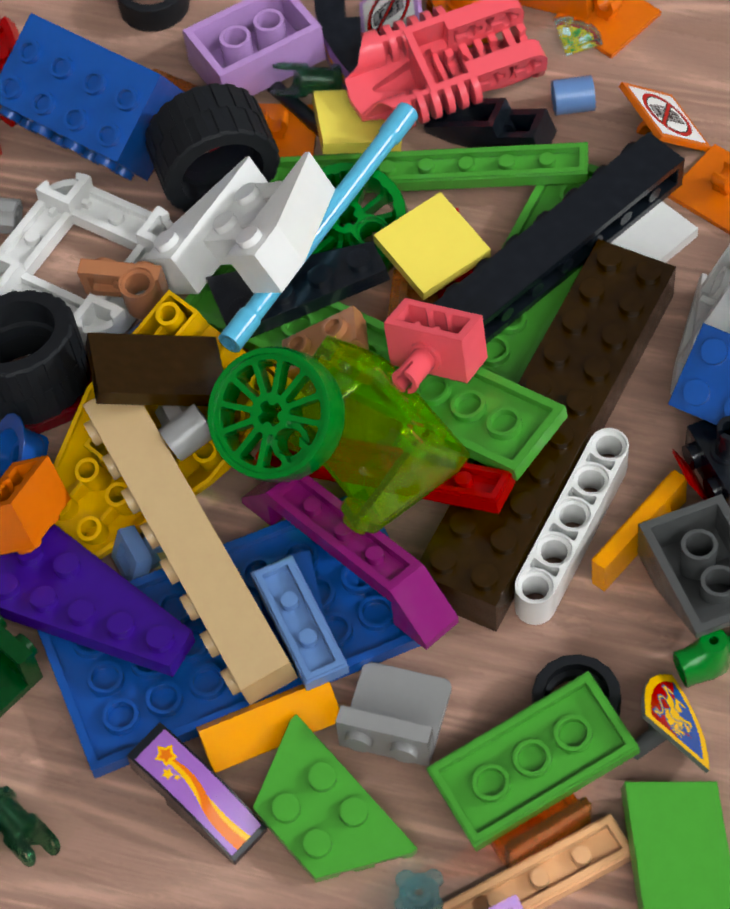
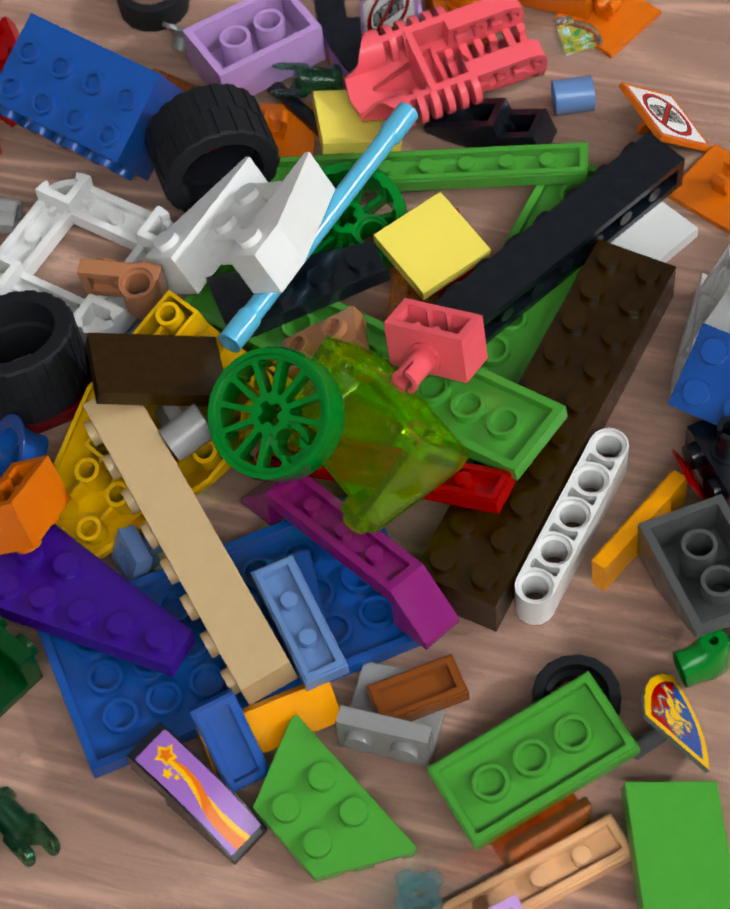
(179, 42): none -> light grey plant
(229, 740): none -> blue tile
(419, 690): none -> dark orange tile

